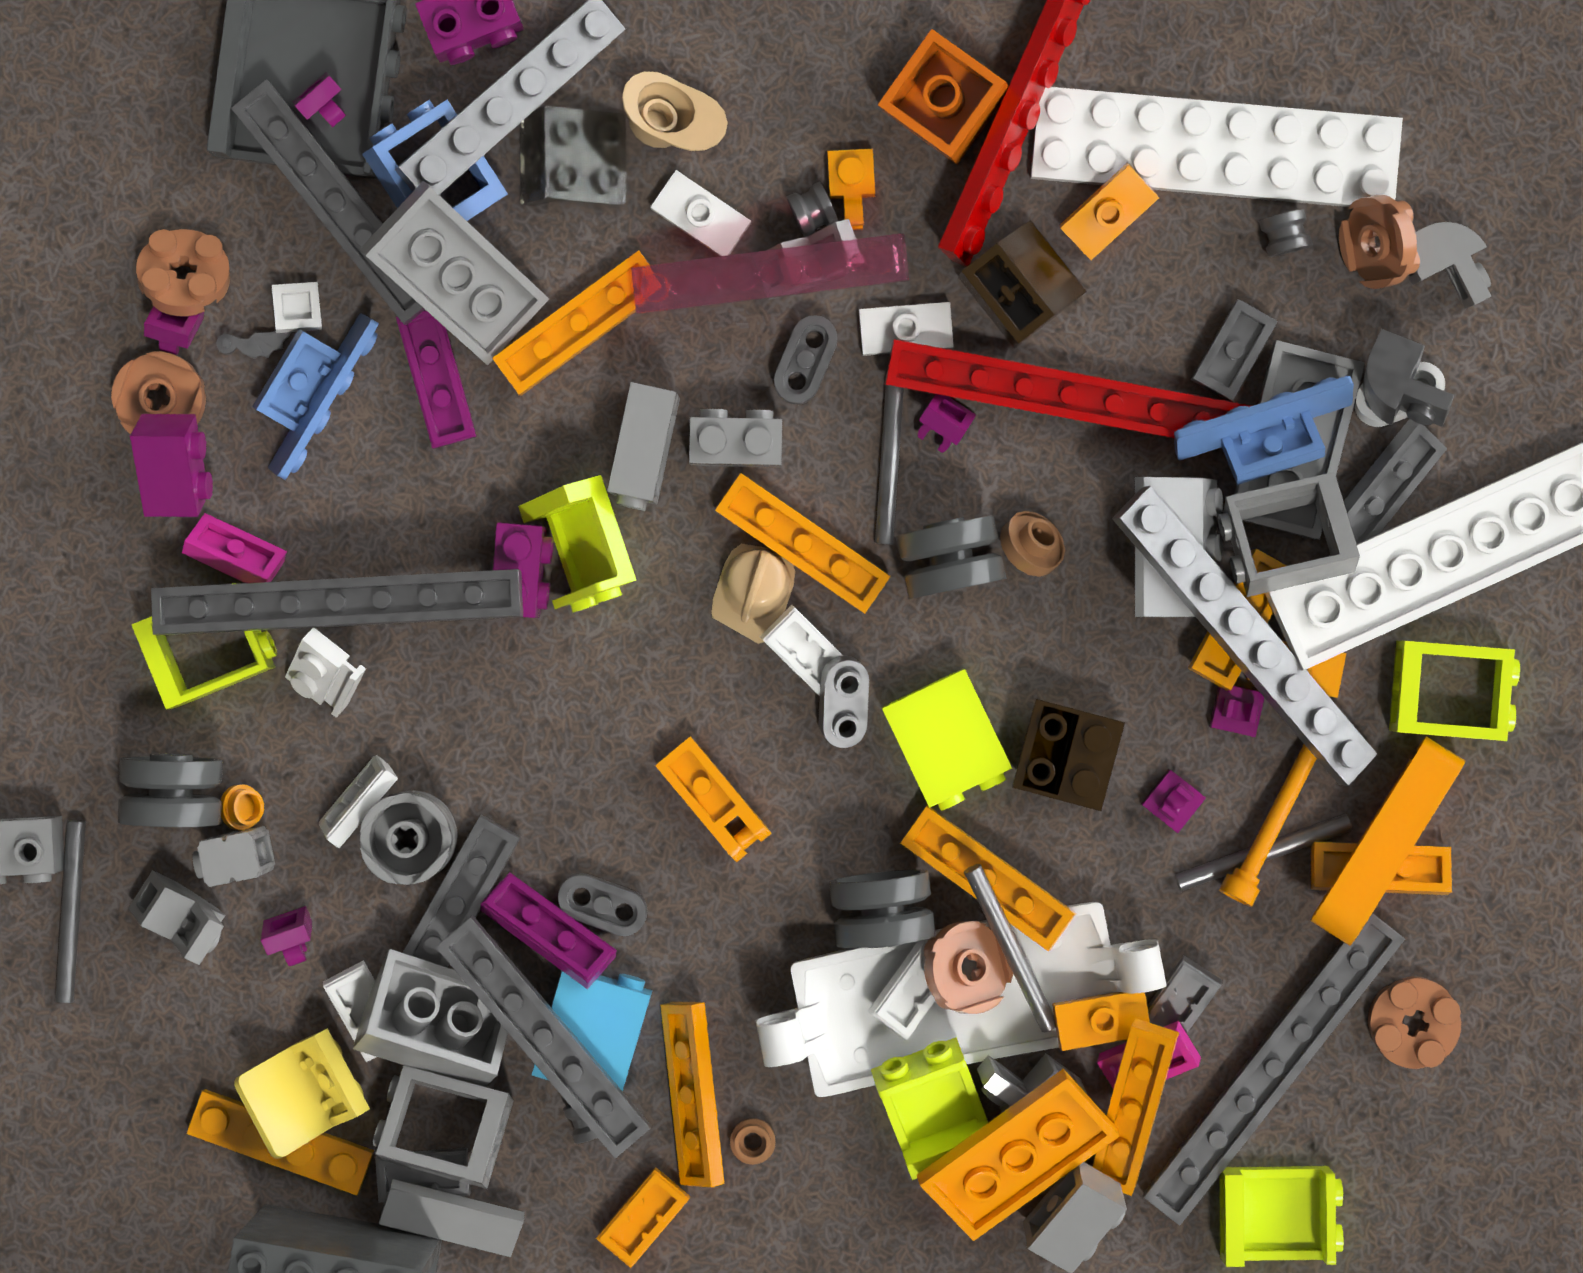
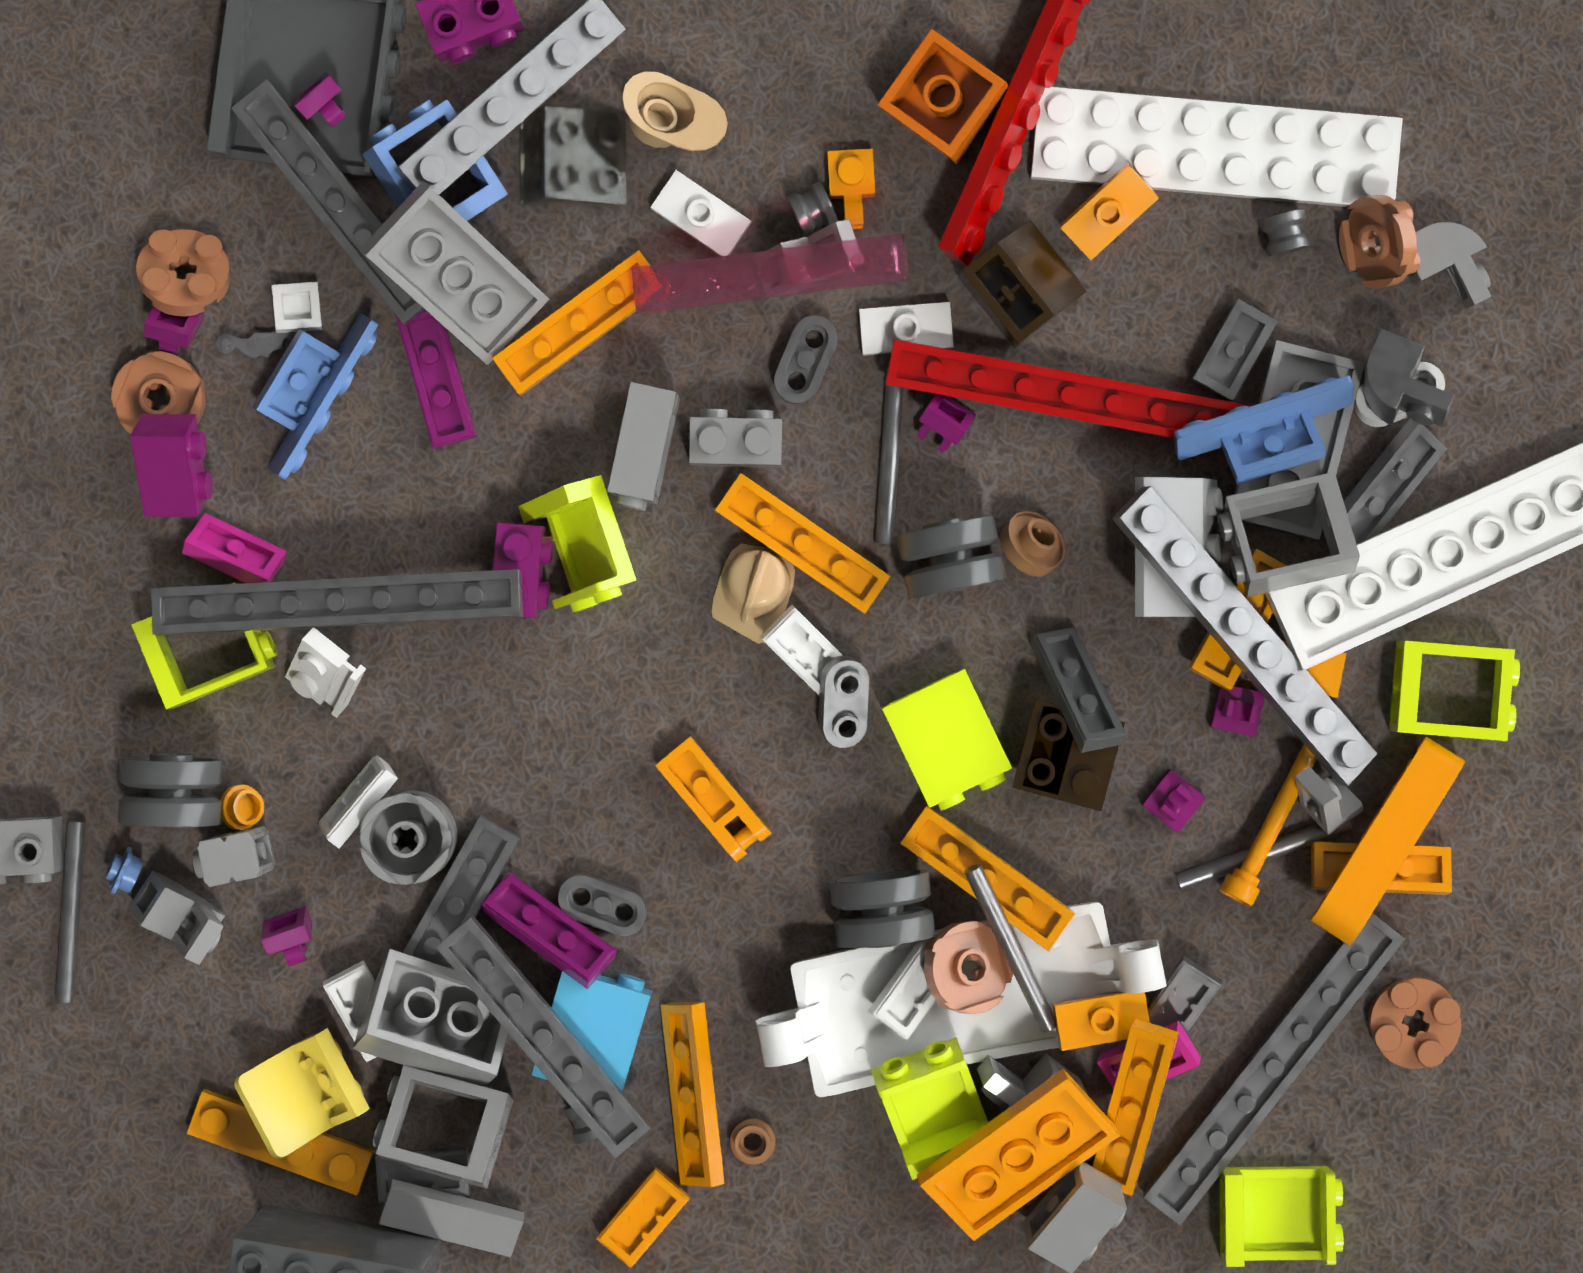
(123, 871): none -> medium blue plate
(1078, 689): none -> dark grey tile
(1326, 800): none -> light grey bracket

